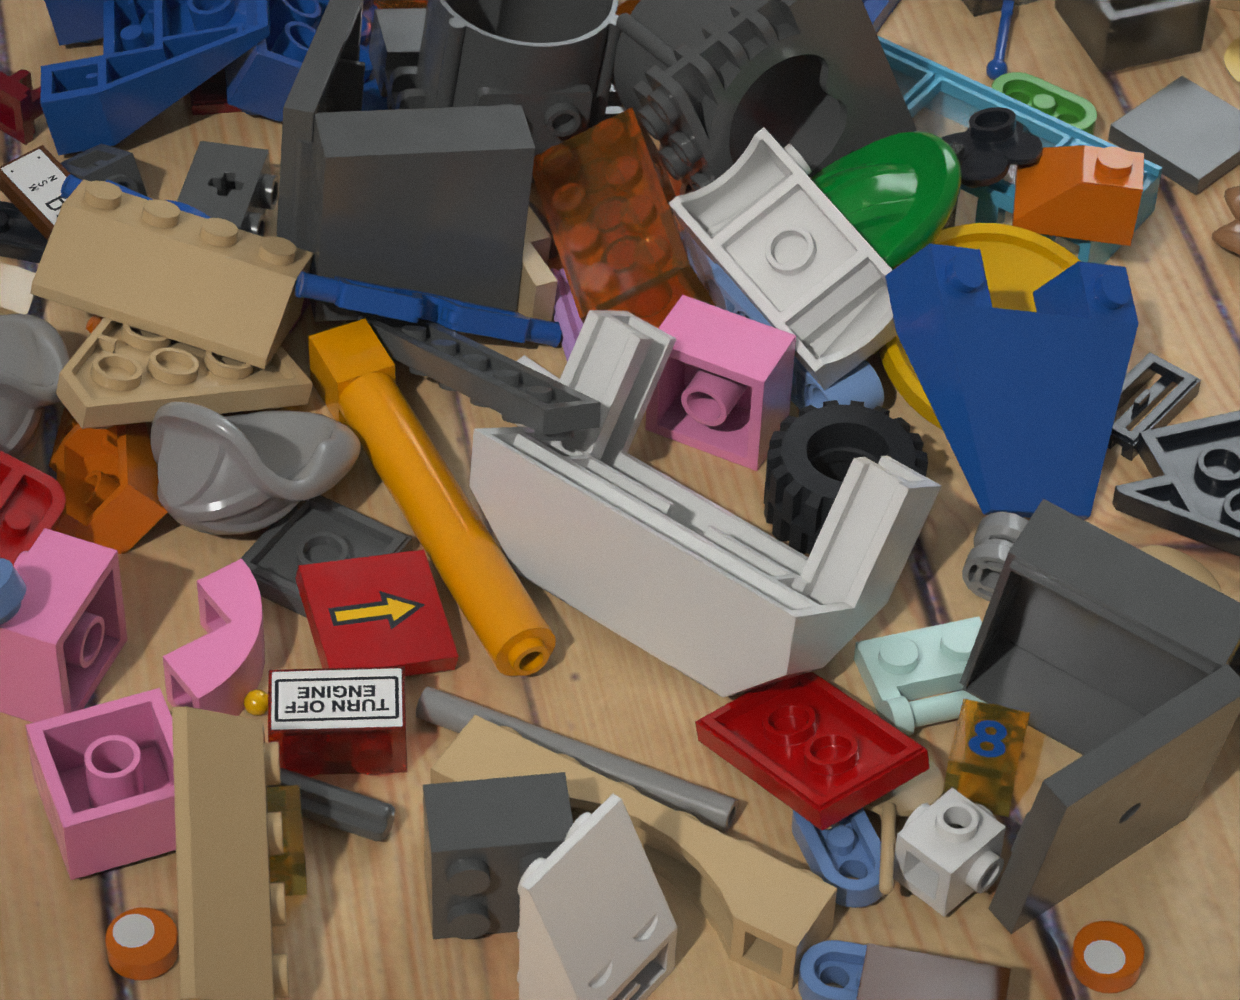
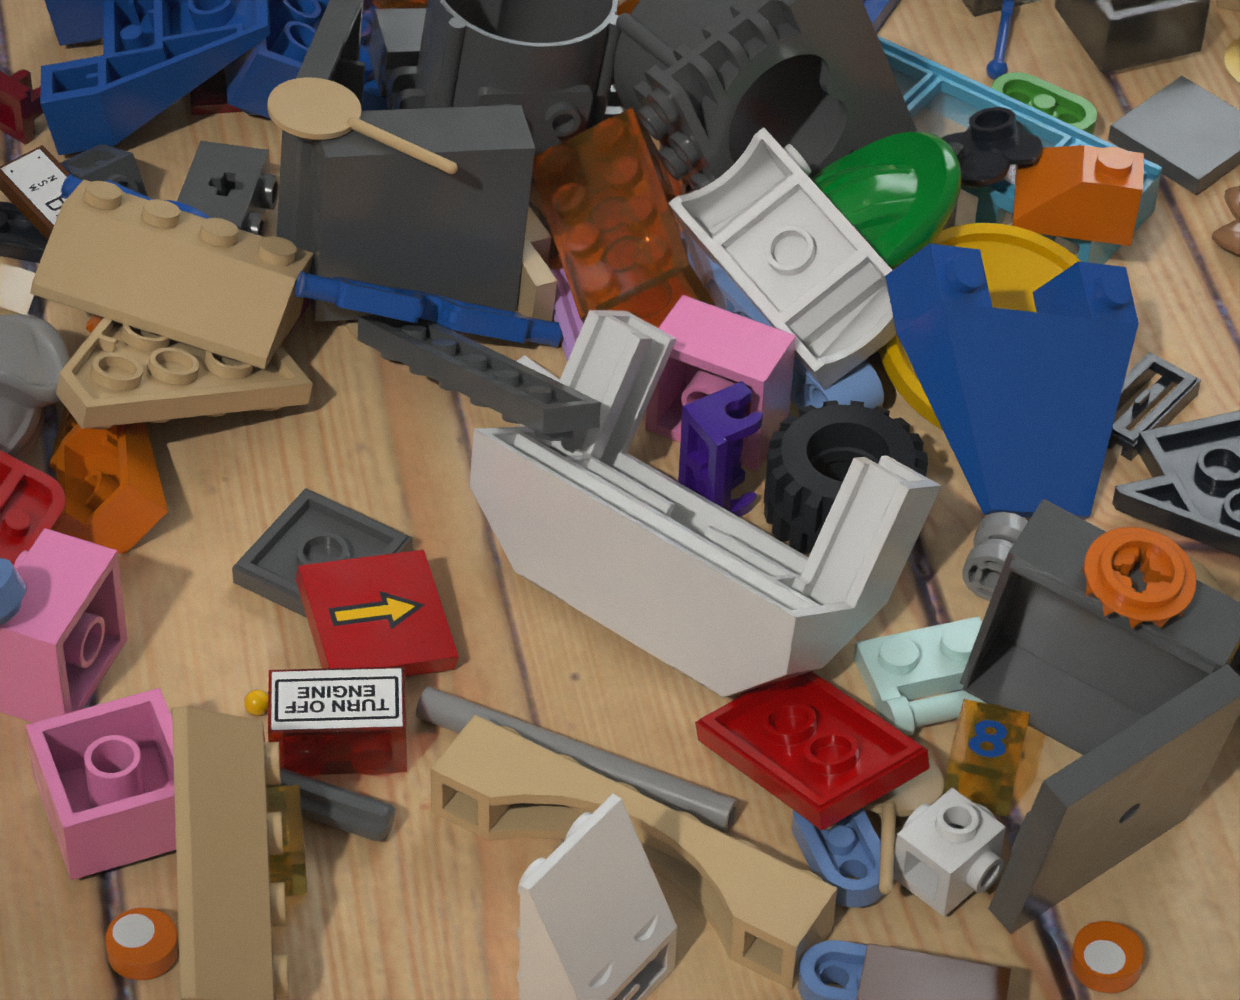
(230, 659): bright pink brick -> none
(245, 468): light grey piece -> none
(329, 110): none -> tan piece
(361, 391): light orange brick -> none
(481, 844): dark grey brick -> none
(714, 446): none -> dark purple hinge
(1164, 569): none -> orange gear

